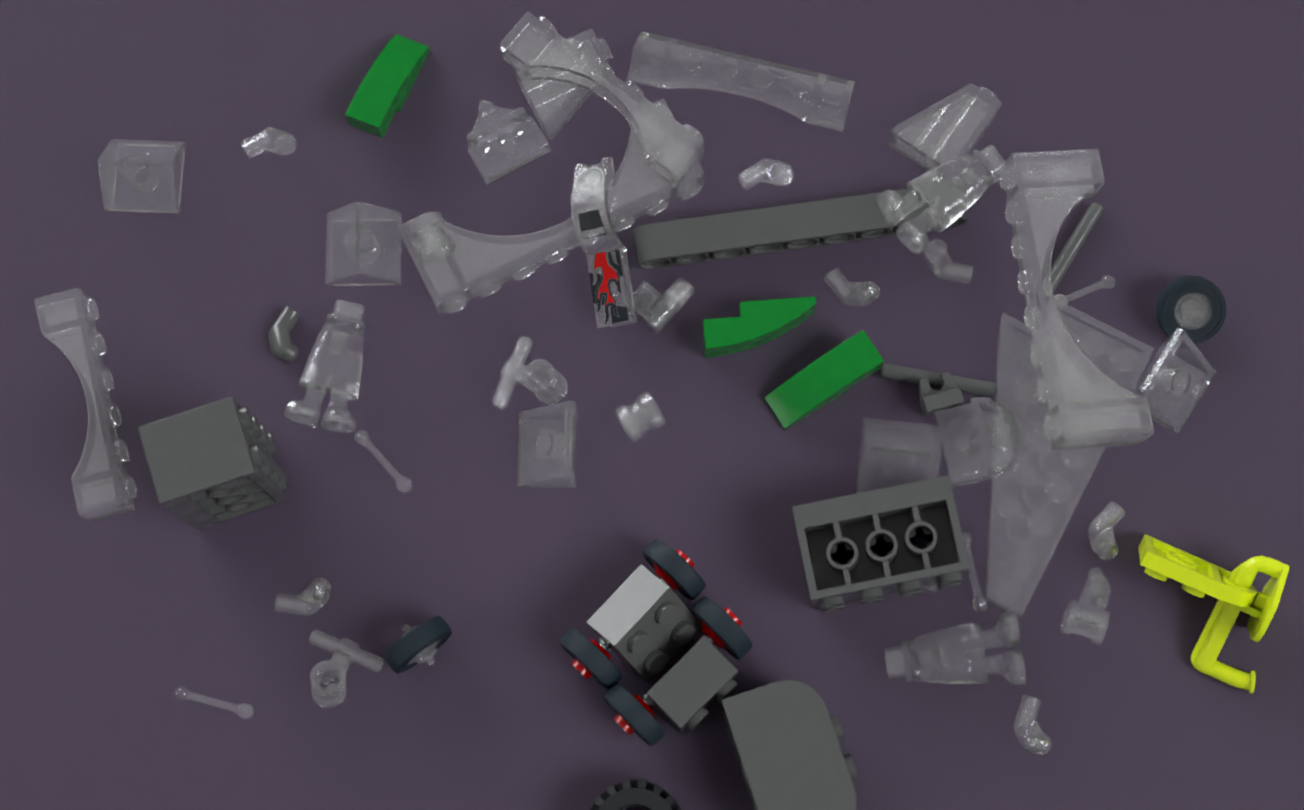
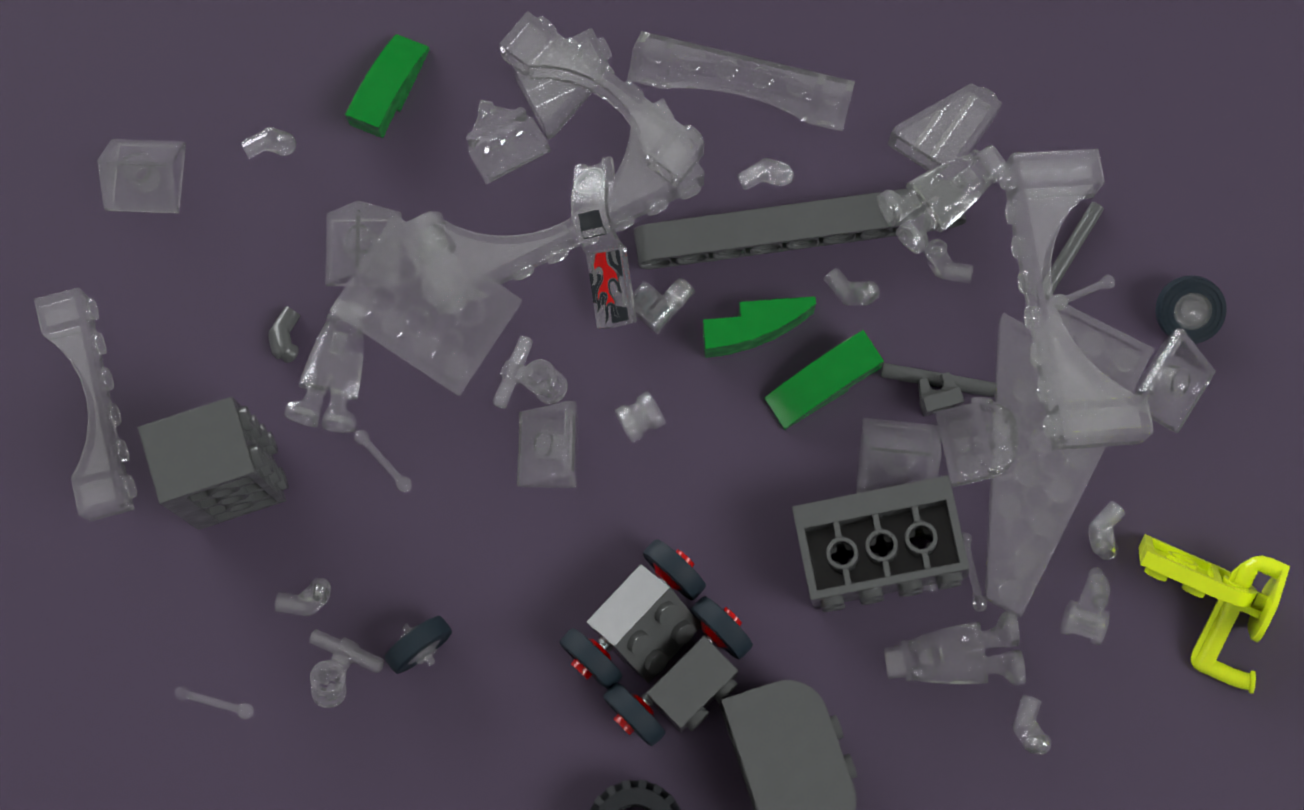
(426, 305): none -> clear slope

